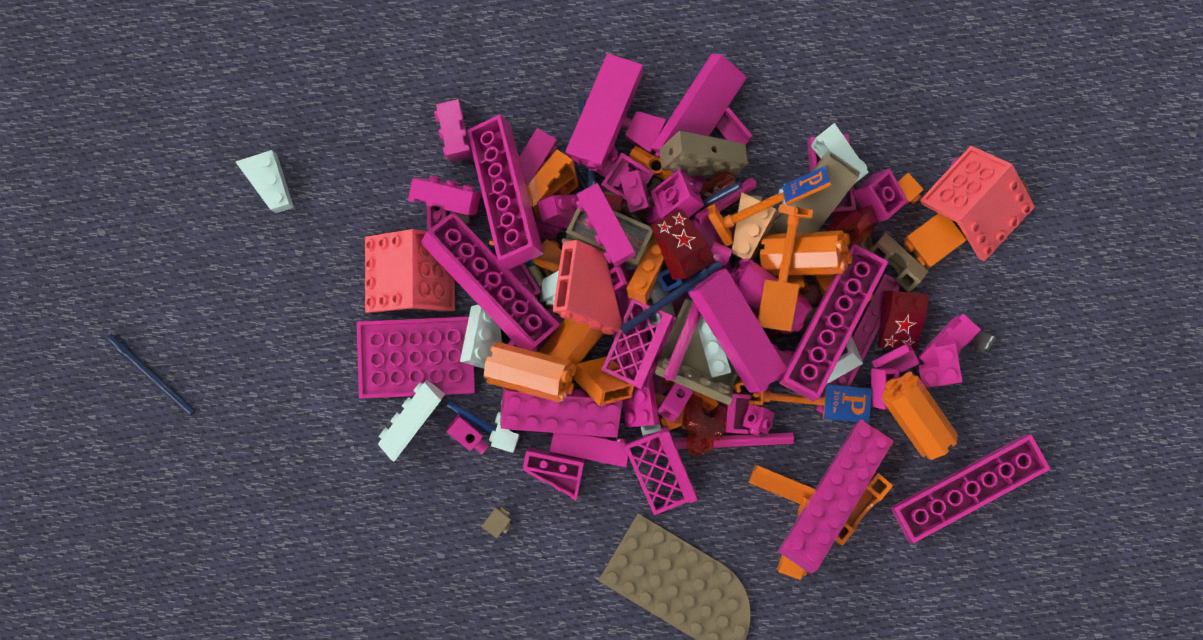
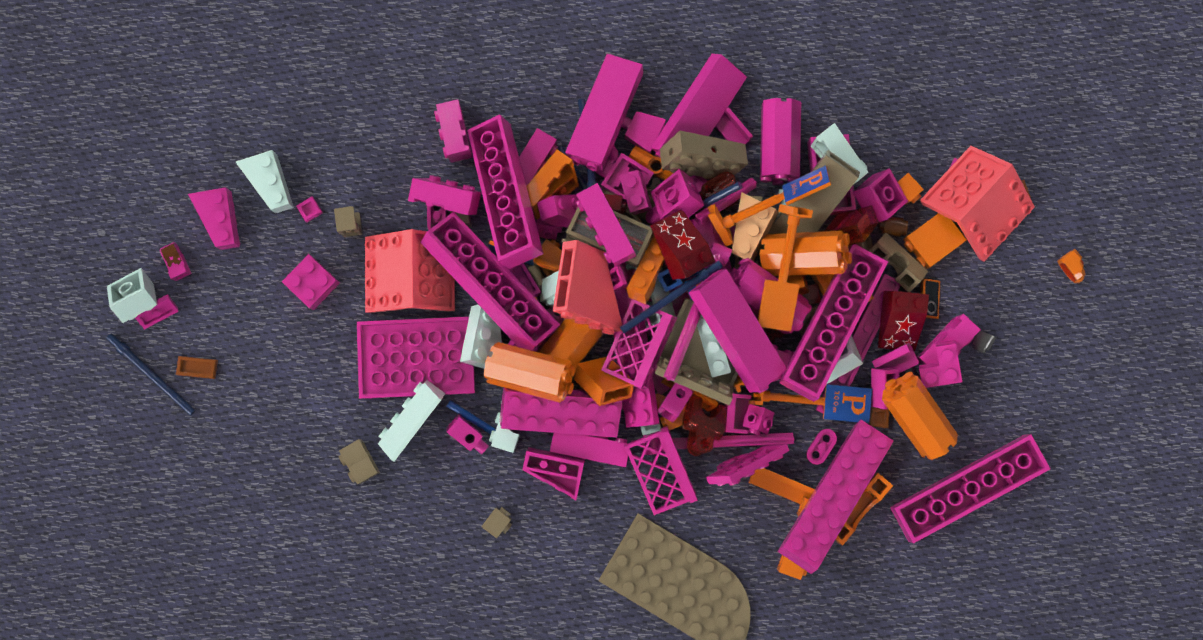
(131, 295): none -> light aqua brick
(164, 308): none -> dark pink plate
(175, 261): none -> dark pink leg
(196, 367): none -> dark orange tile
(218, 216): none -> dark pink wedge
(309, 209): none -> dark pink tile
(311, 282): none -> dark pink brick
(348, 222): none -> dark tan panel
(358, 461): none -> dark tan brick
(745, 465): none -> dark pink plate
(780, 140): none -> dark pink brick
(821, 447): none -> dark pink plate
(879, 417): none -> dark orange tile
(893, 226): none -> reddish brown brick
(932, 288): none -> slope
(1072, 266): none -> orange rock

